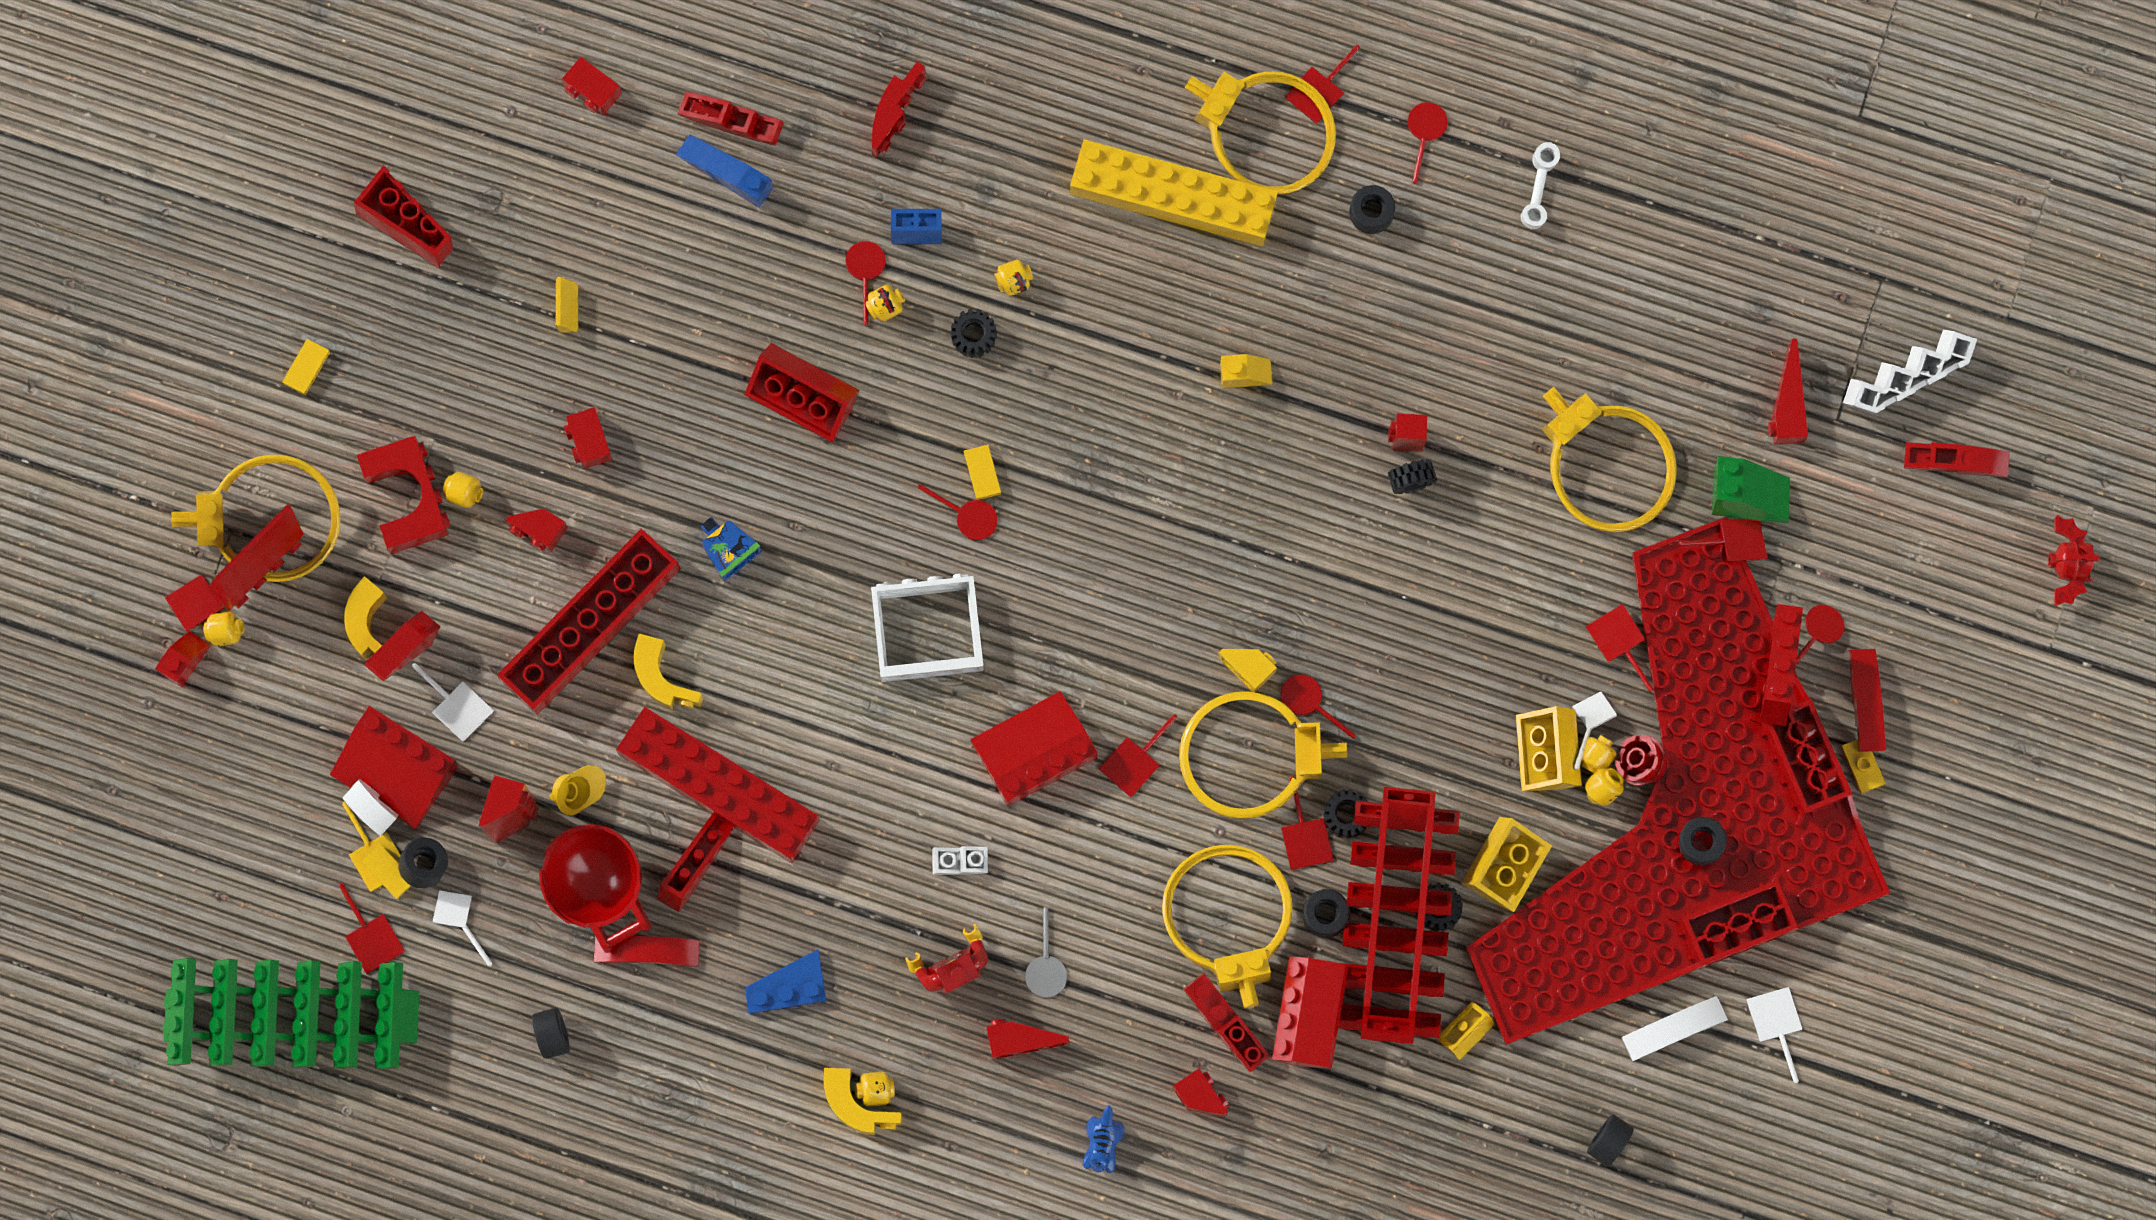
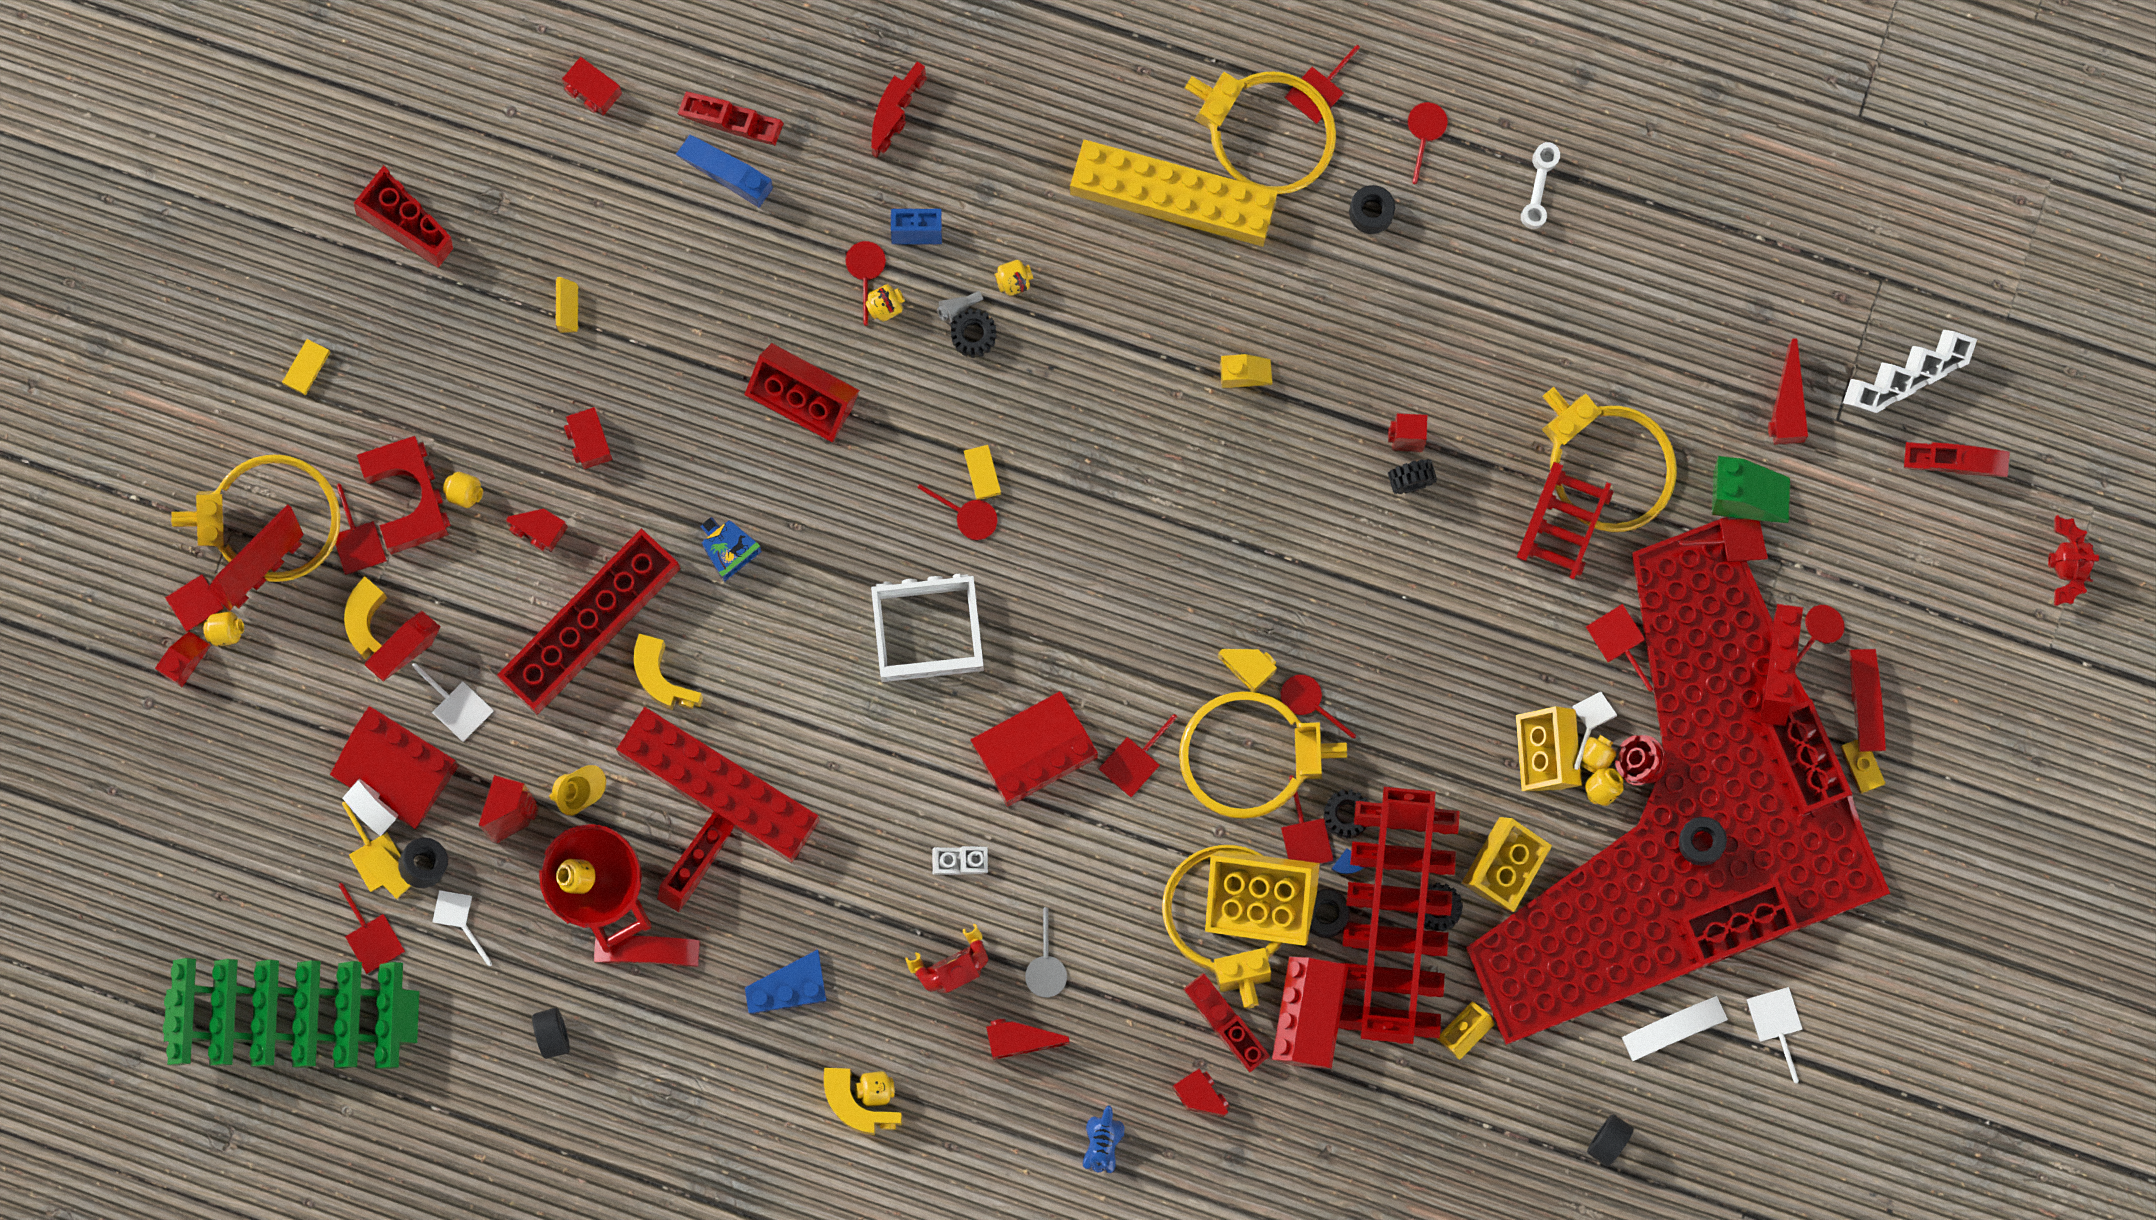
(359, 545): none -> red piece
(576, 876): none -> yellow head
(953, 307): none -> light grey cone
(1261, 897): none -> yellow slope
(1343, 865): none -> blue tile
(1540, 525): none -> red fence

